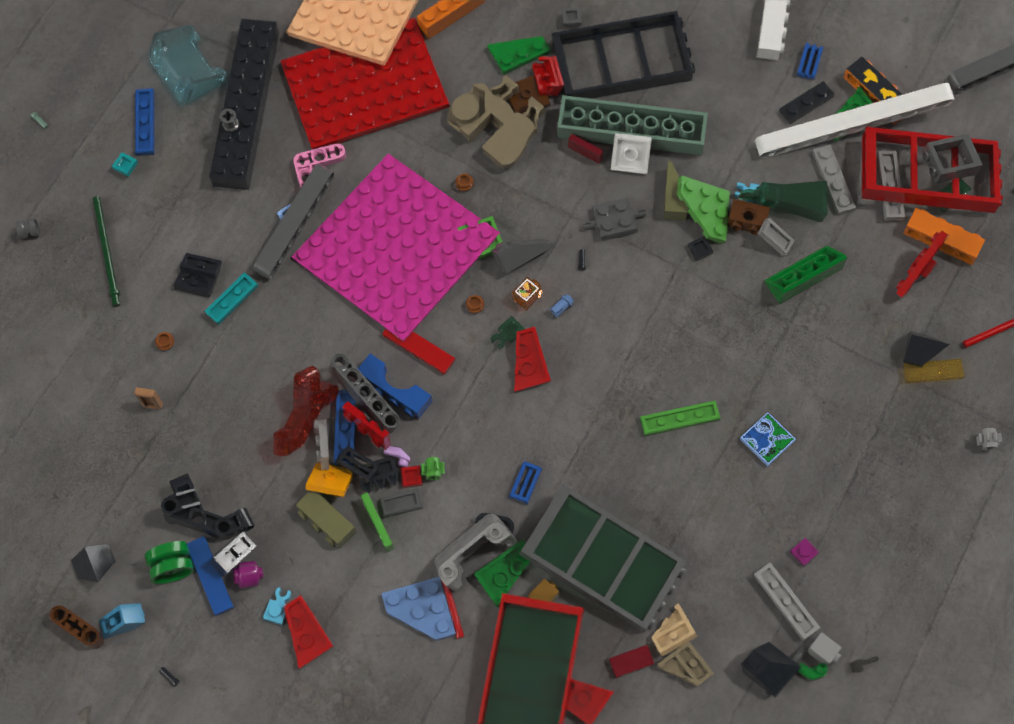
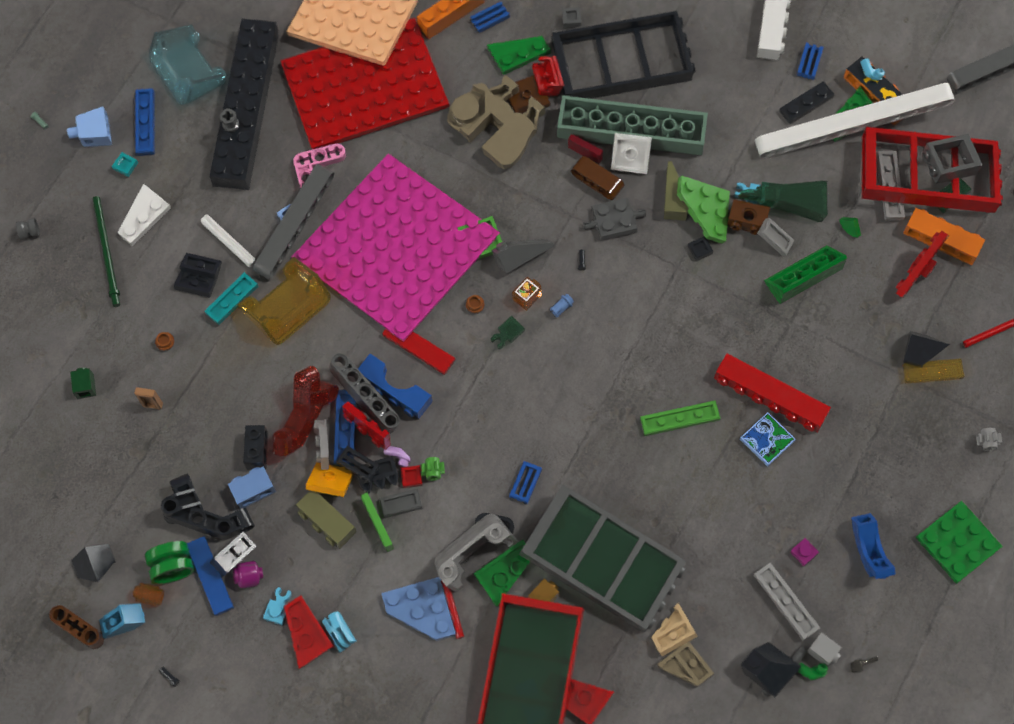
(83, 383): none -> dark green brick
(92, 128): none -> light blue torso
(142, 215): none -> white wing
(148, 594): none -> clear orange brick
(228, 241): none -> white axle
(251, 487): none -> medium blue brick
(255, 446): none -> black brick
(288, 304): none -> clear yellow windscreen
(339, 631): none -> medium azure arm
(464, 182): dark orange plate -> none
(488, 14): none -> blue tile
(530, 361): red wing -> none
(597, 178): none -> reddish brown beam
(631, 661): dark red tile -> none
(772, 393): none -> red brick
(835, 180): light grey plate -> none
(851, 226): none -> green tile
(870, 547): none -> blue arch
(875, 74): none -> medium azure arm
(959, 542): none -> green plate

